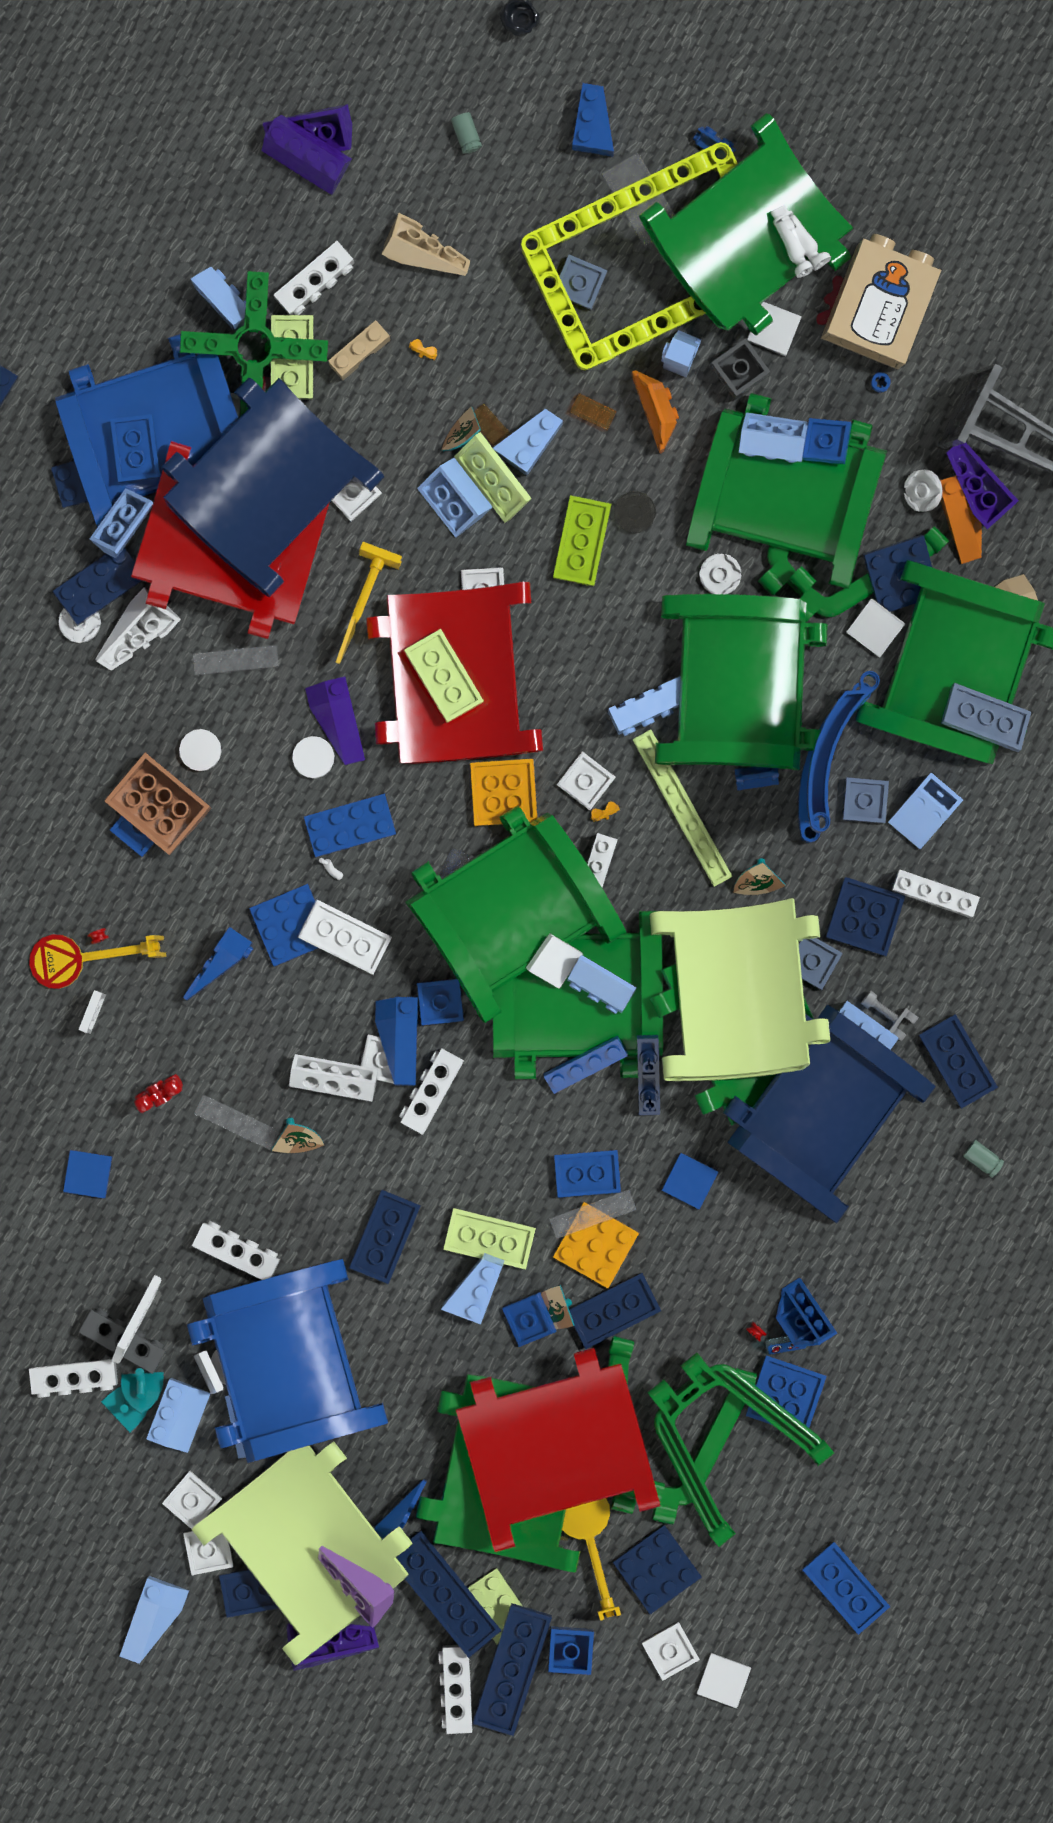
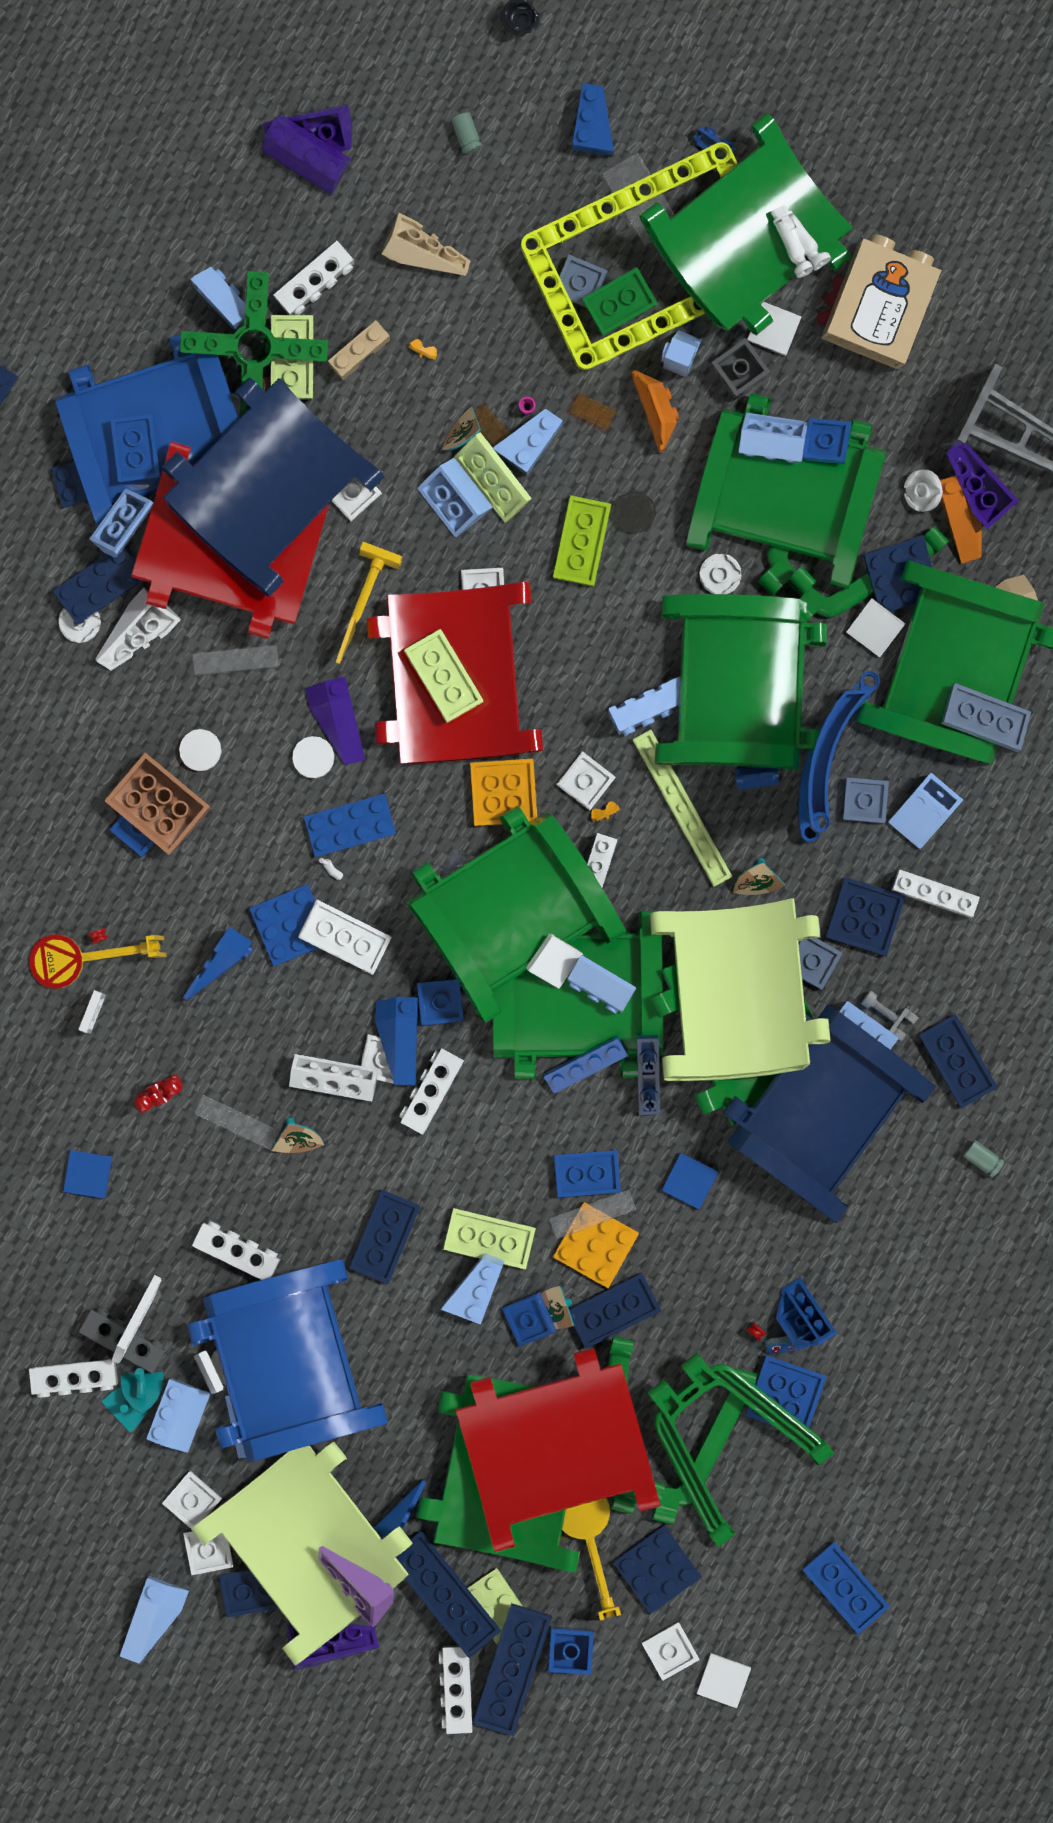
(527, 401): none -> dark pink hose
(619, 301): none -> green plate
(886, 381): blue bush -> none

